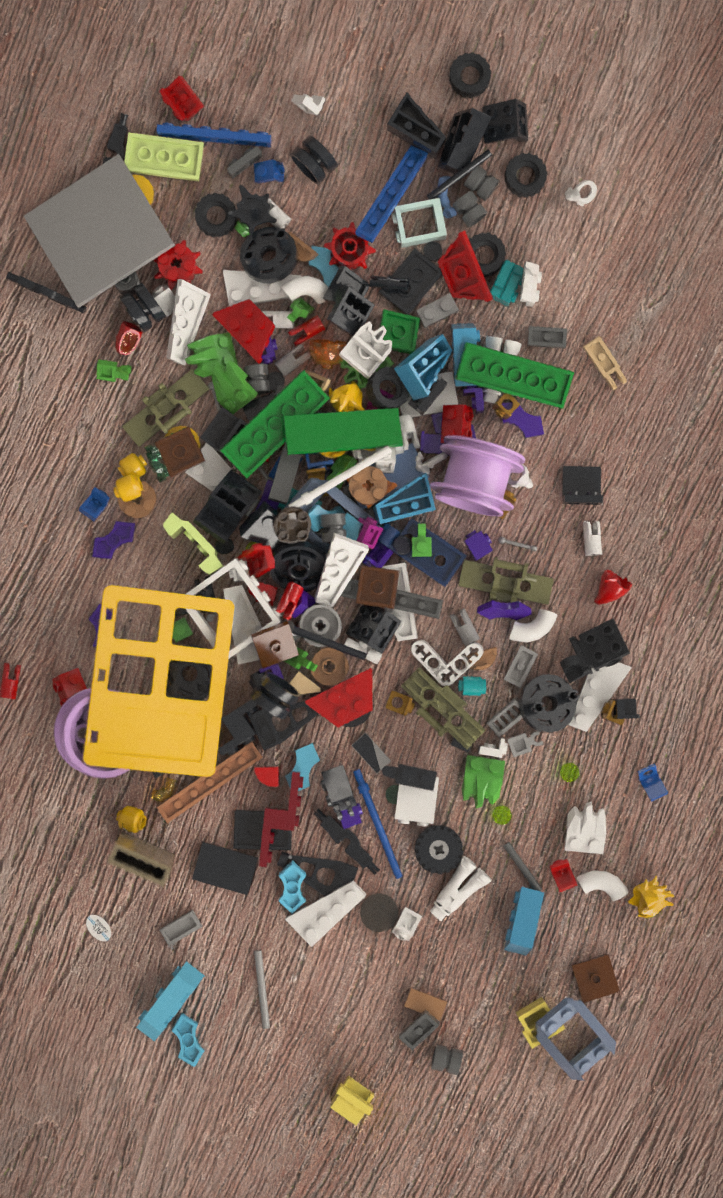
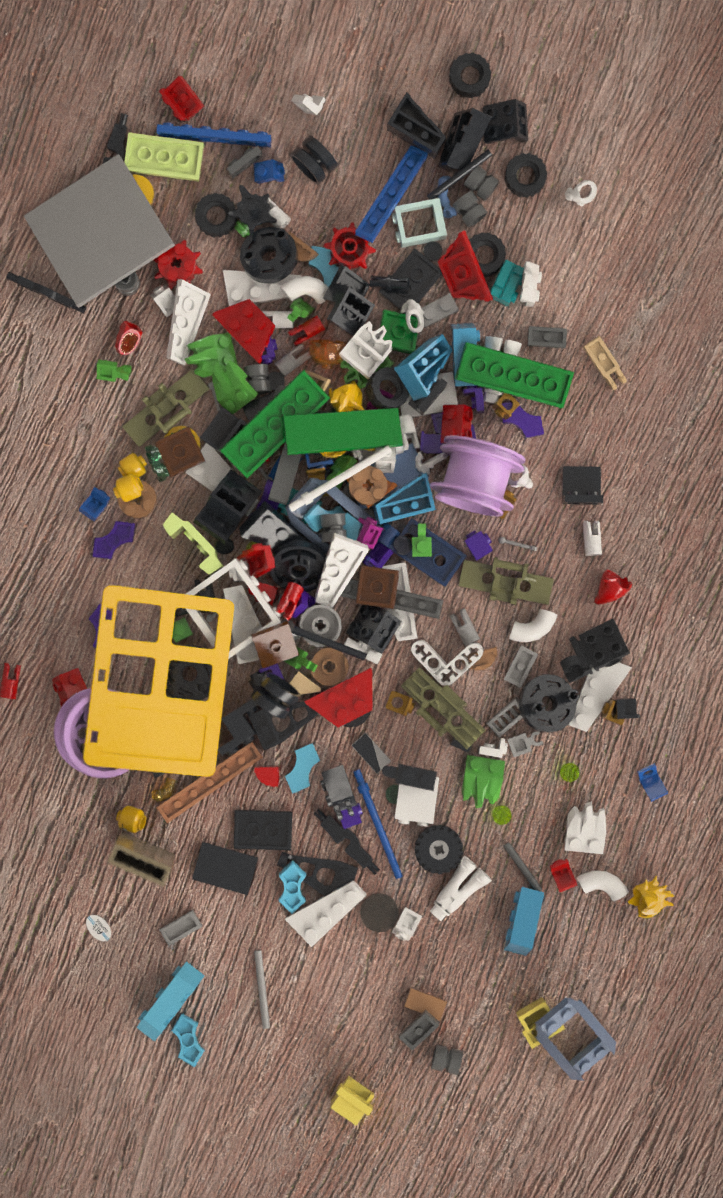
(143, 307): black wheel -> none
(280, 819): dark red bracket -> none
(292, 525): dark brown dish -> none
(410, 308): none -> white piece
(472, 686): teal brick -> none
(513, 610): dark purple tile -> none
(595, 978): reddish brown plate -> none

